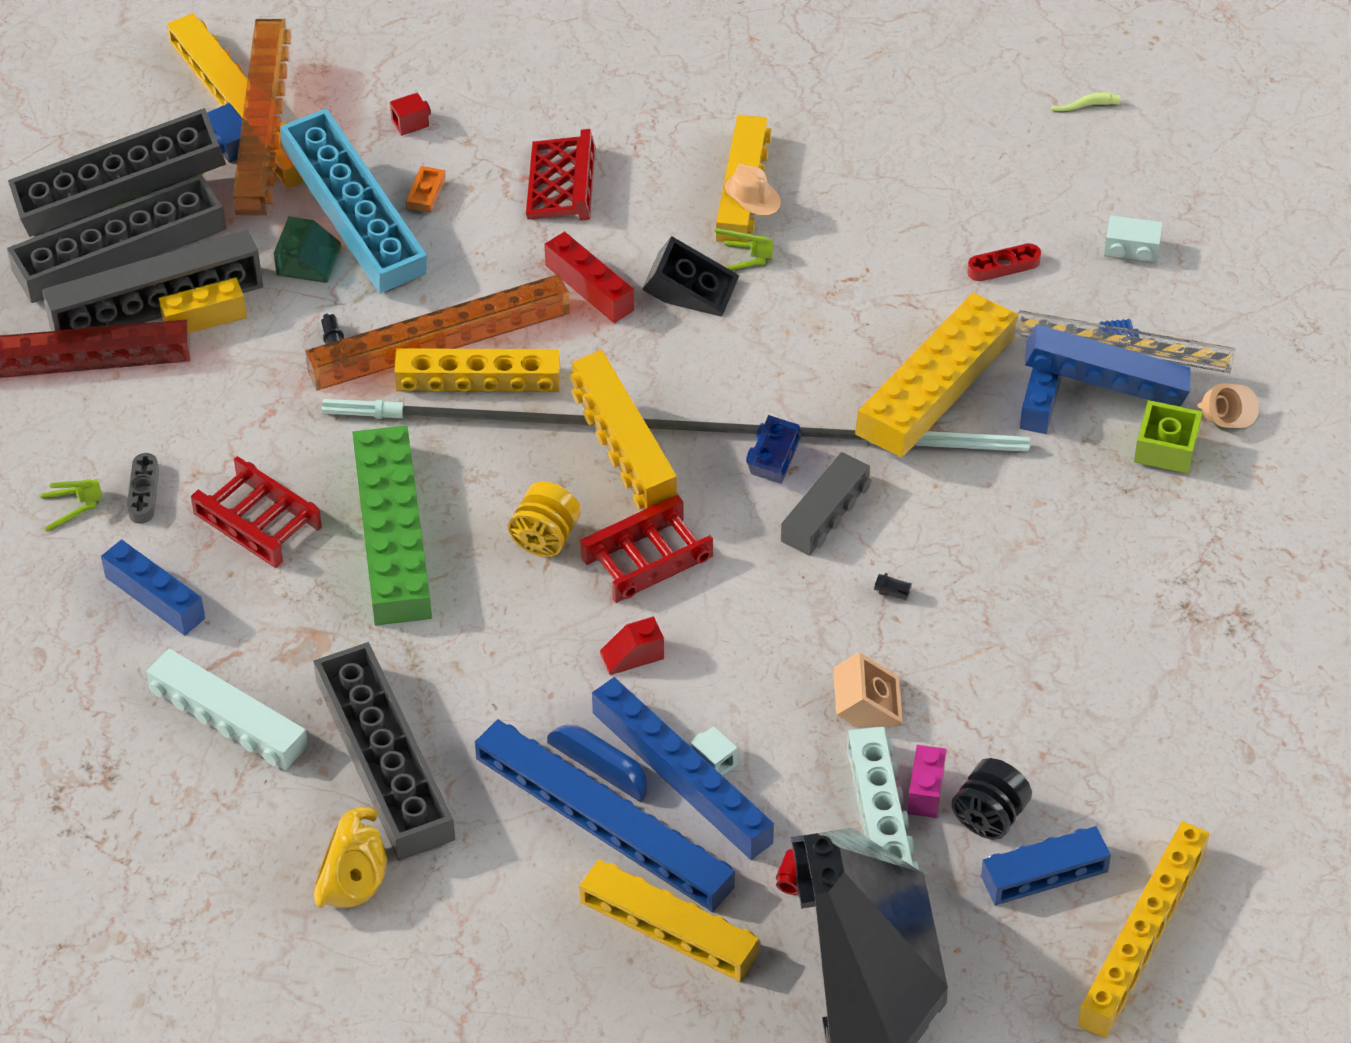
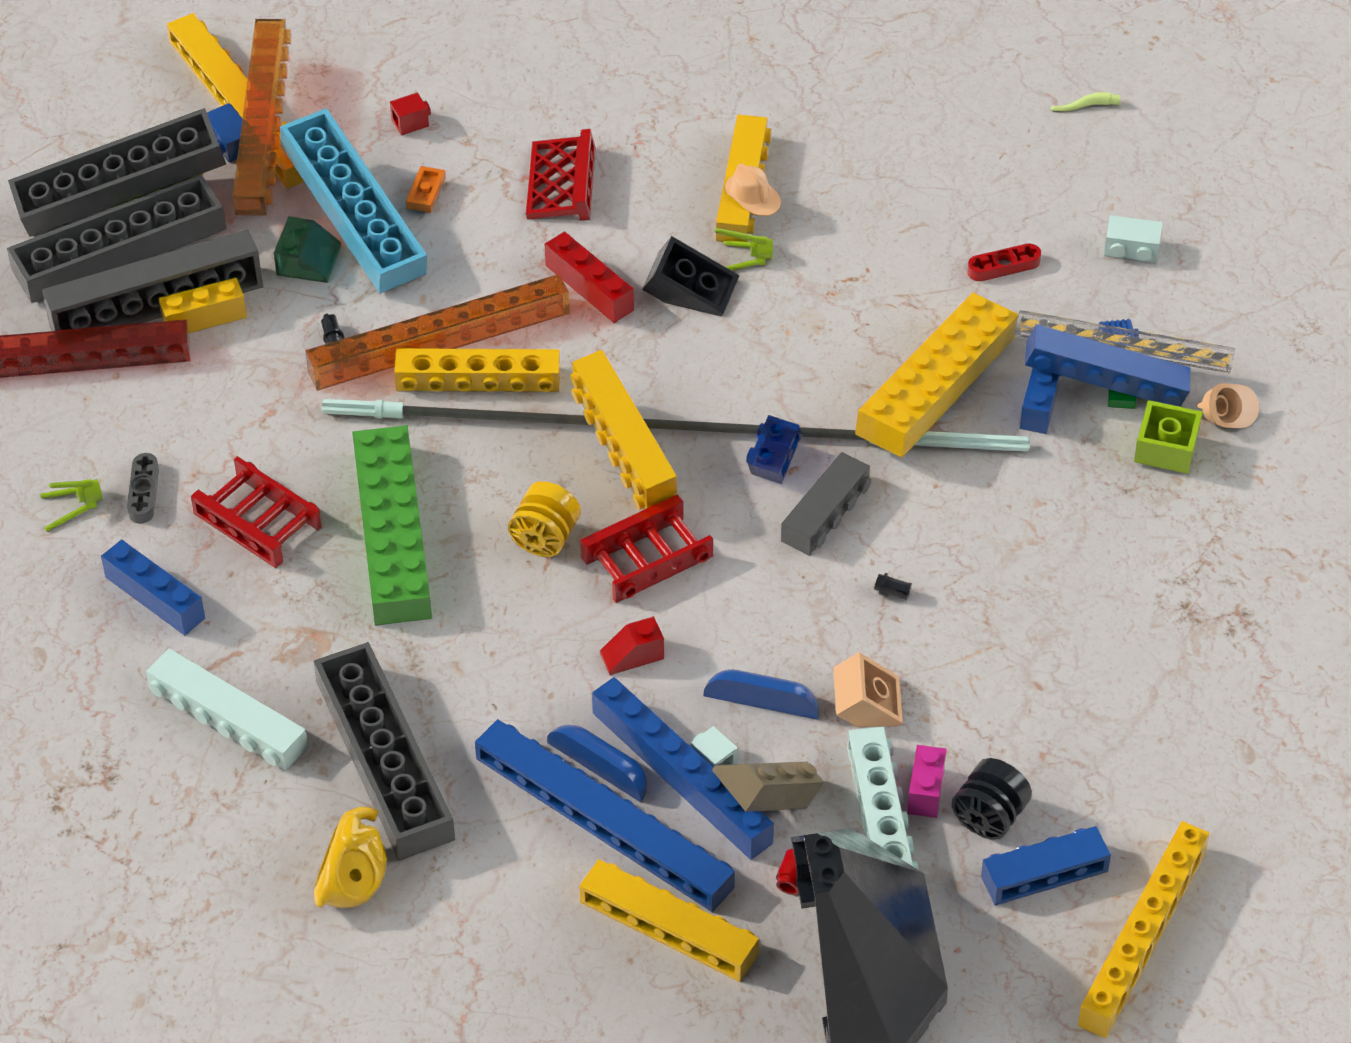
(763, 692): none -> blue brick
(771, 784): none -> dark tan slope
(1121, 400): none -> green tile

